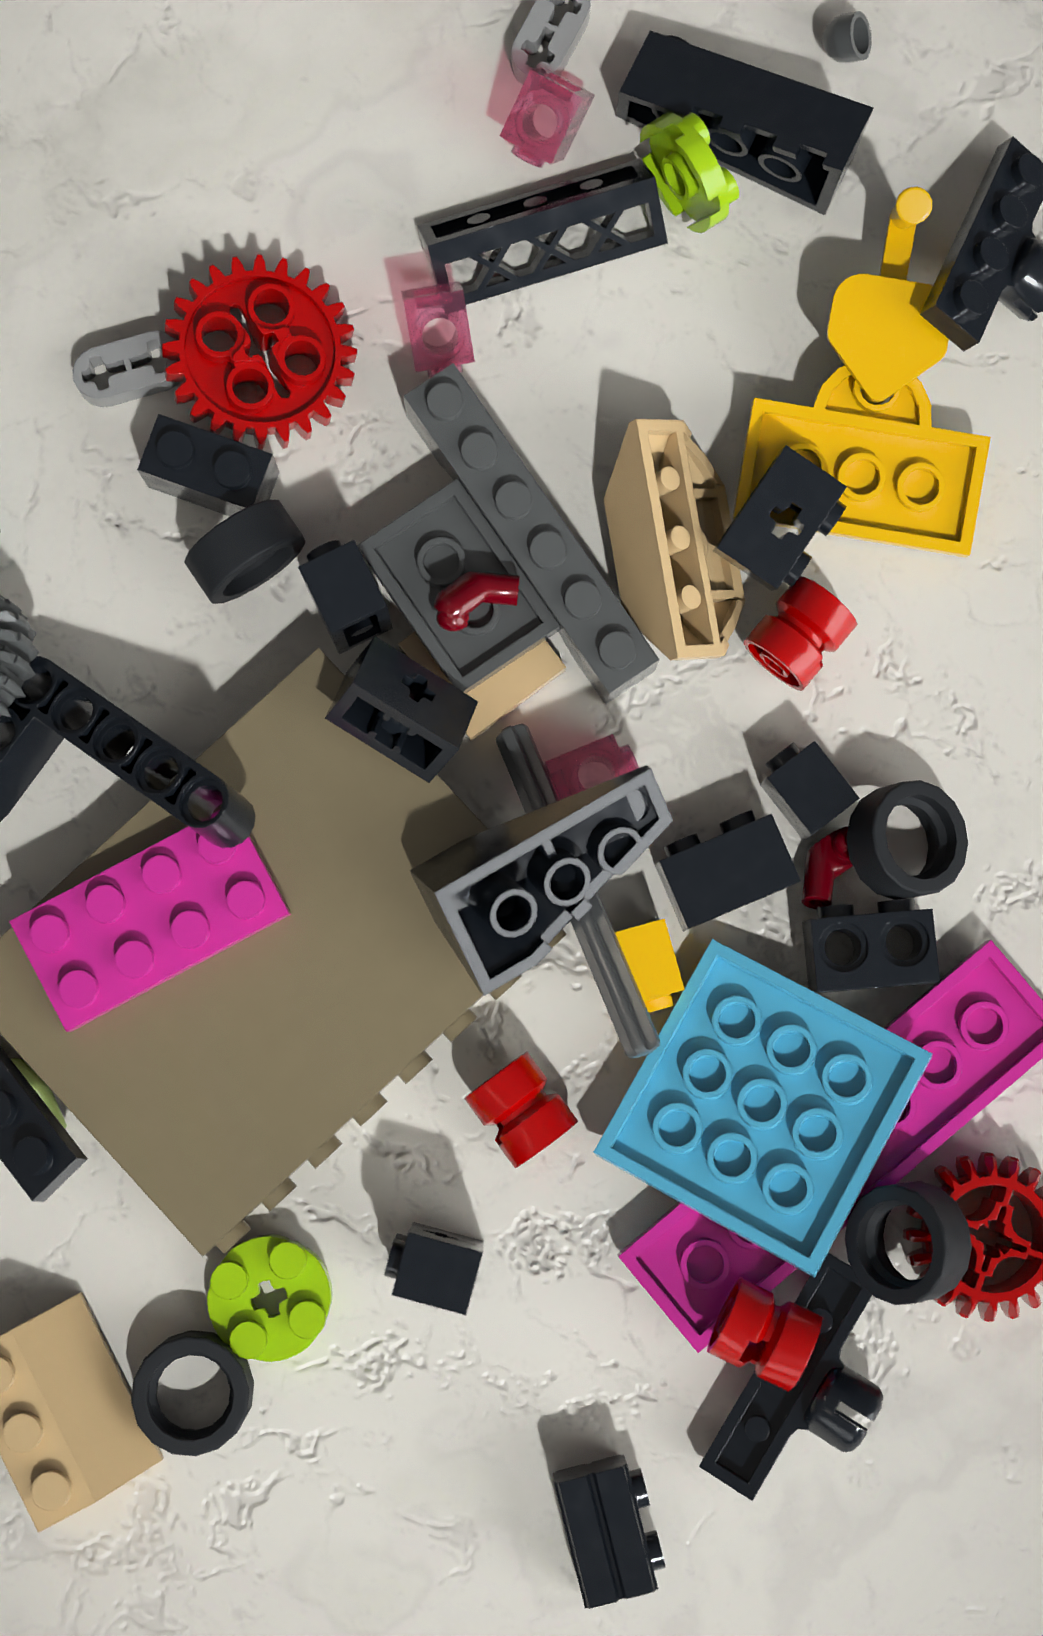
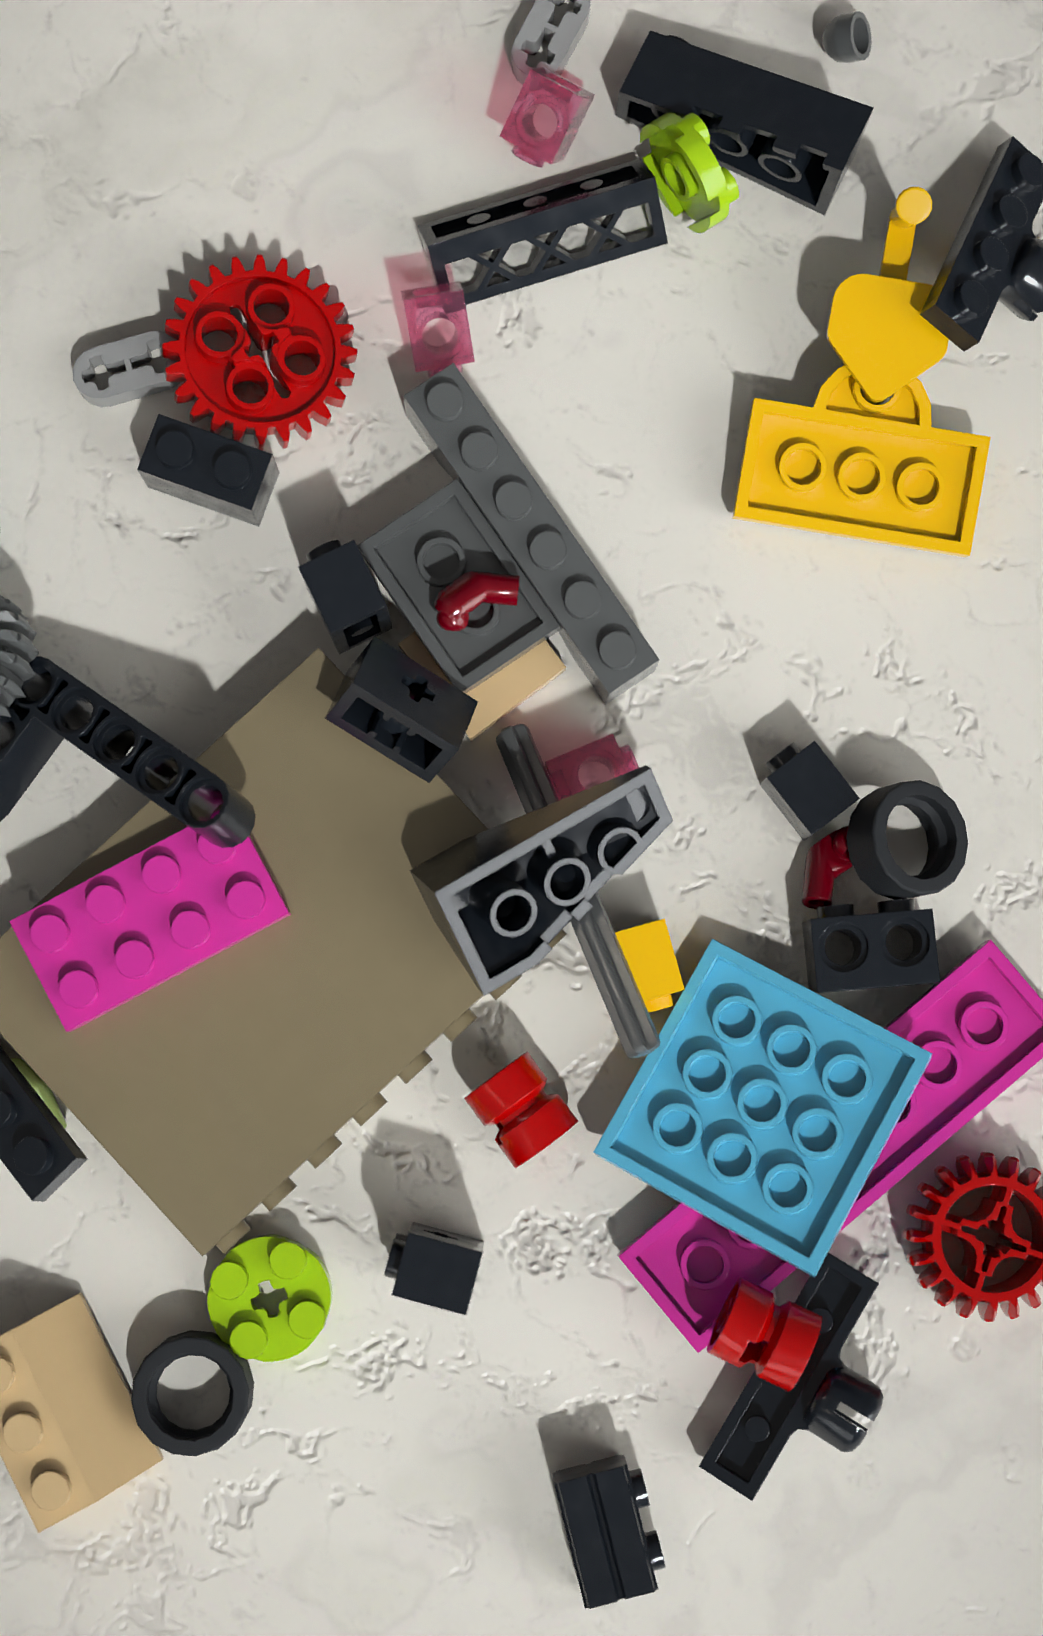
(244, 551): black tyre -> none
(663, 523): tan wedge -> none
(726, 870): black brick -> none
(786, 484): black brick -> none
(806, 625): red wheel -> none
(867, 1247): black tyre -> none

